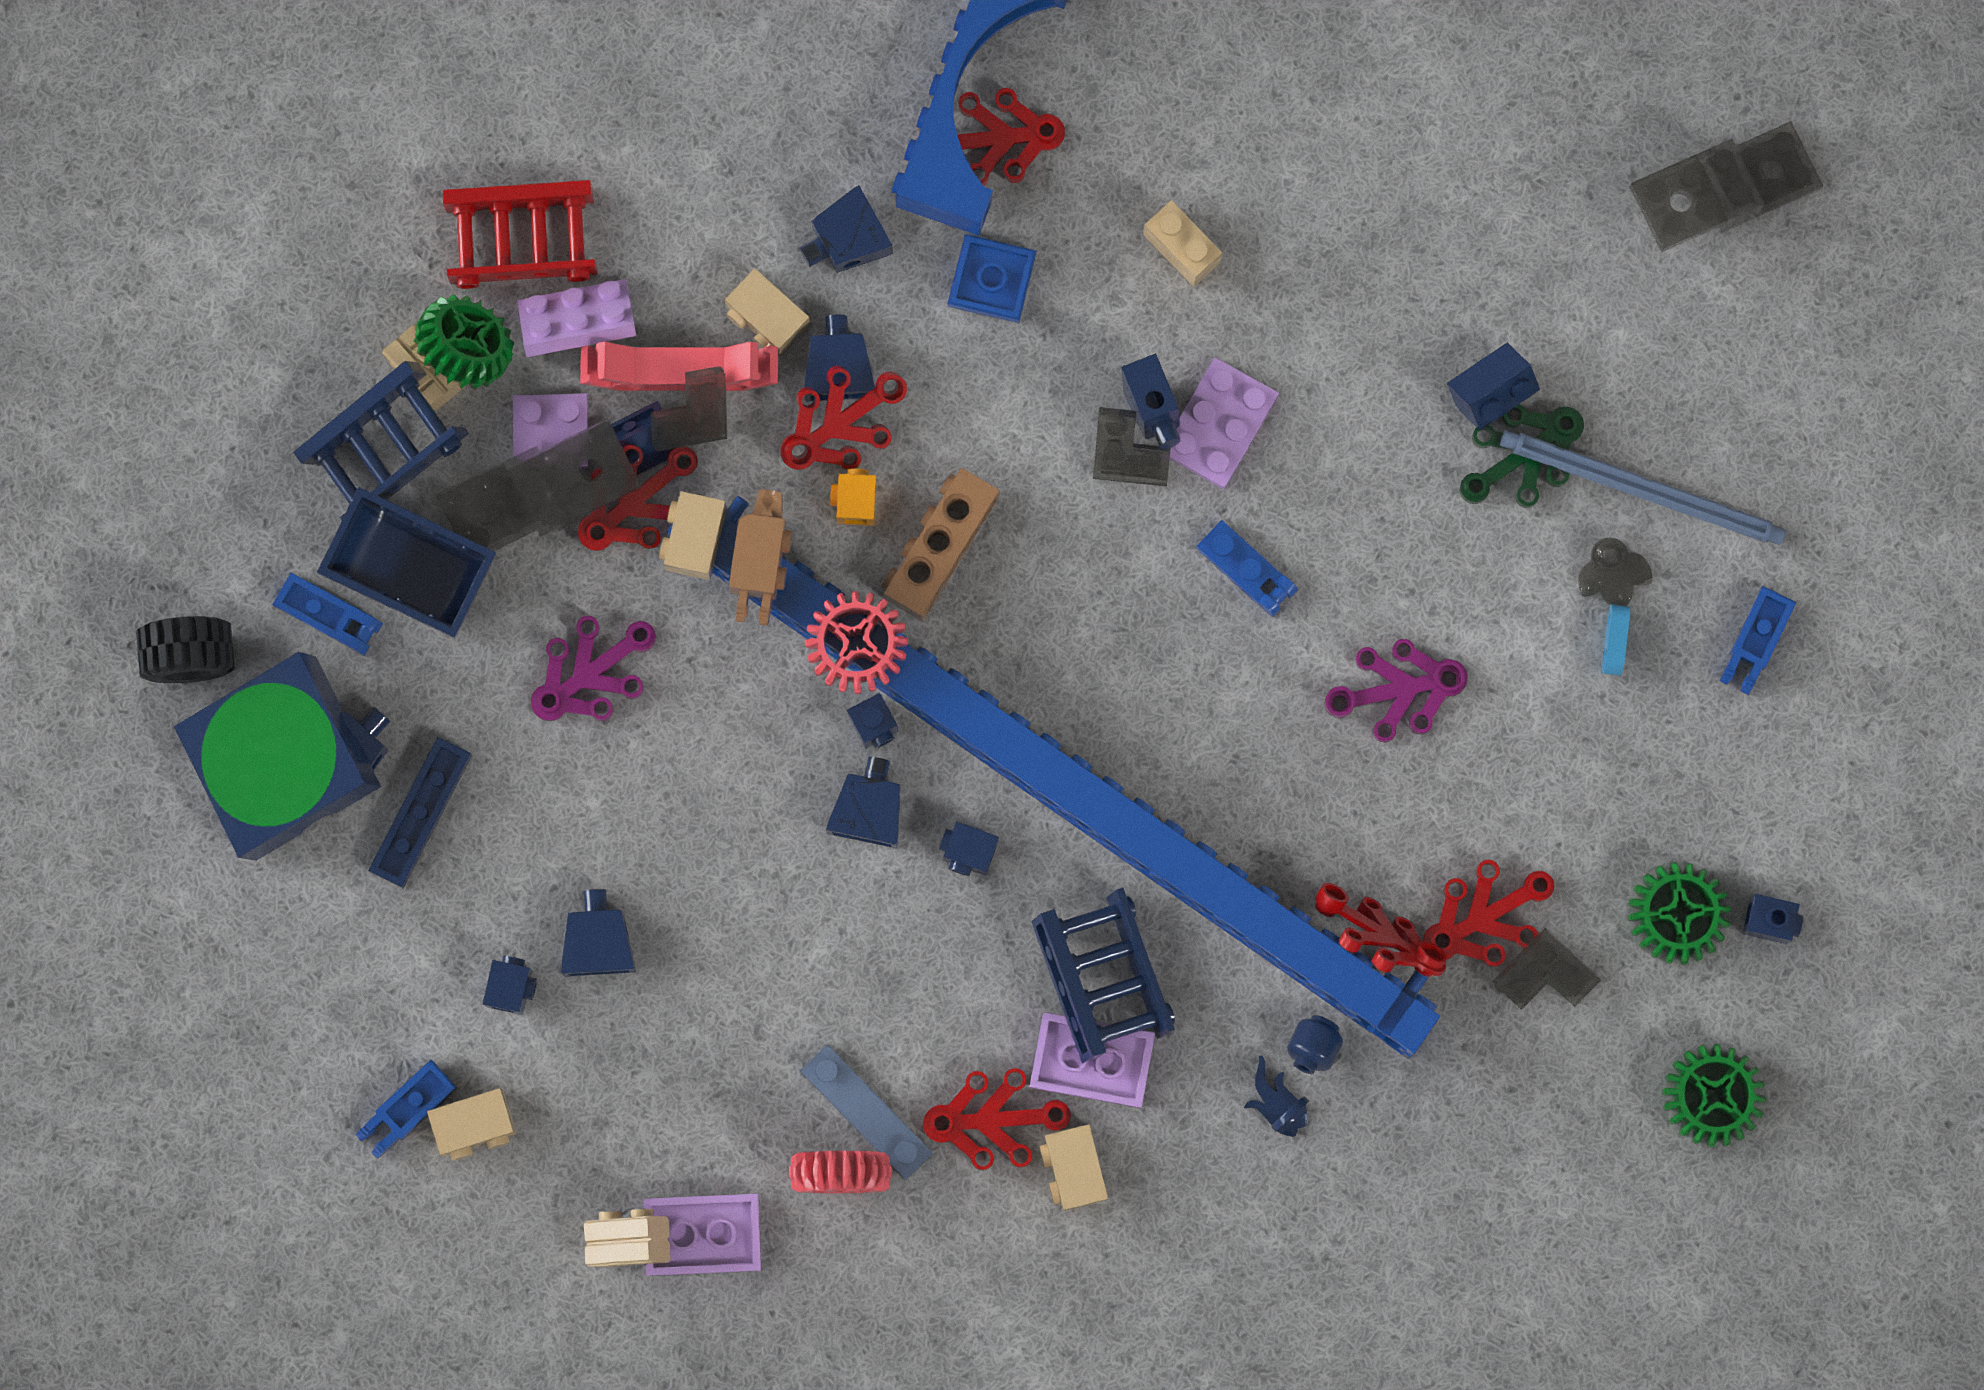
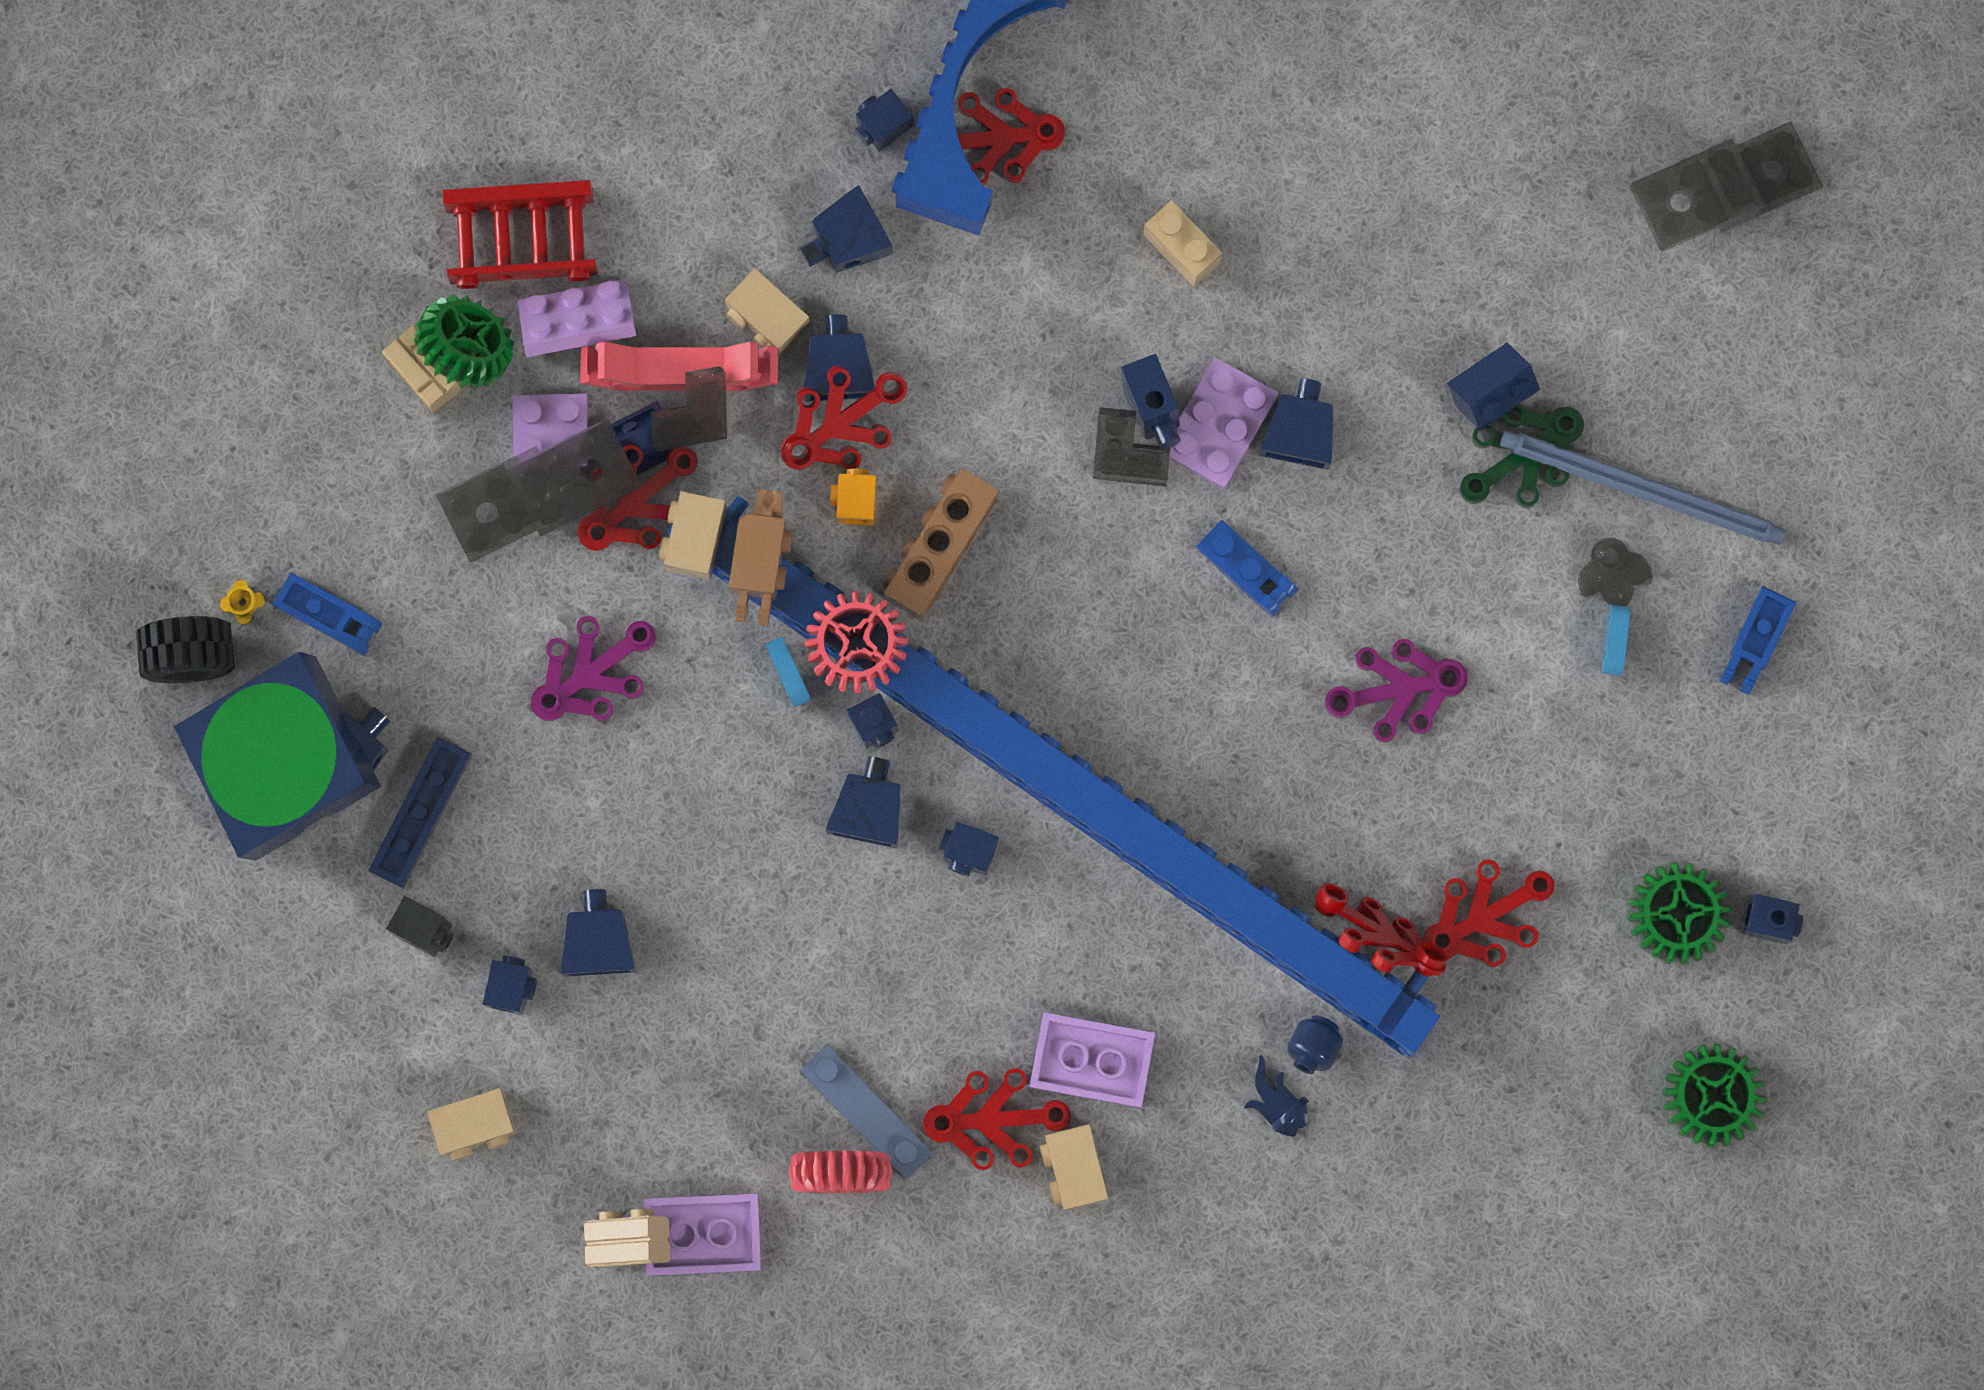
(242, 591): none -> yellow plate
(376, 406): dark blue fence -> none
(406, 562): dark blue container -> none
(409, 1106): blue hinge -> none
(421, 927): none -> pearl dark grey brick
(787, 672): none -> dark azure beam
(882, 120): none -> dark blue brick
(992, 278): blue plate -> none
(1079, 1002): dark blue fence -> none
(1301, 428): none -> dark blue torso
(1546, 962): clear smoke plate -> none

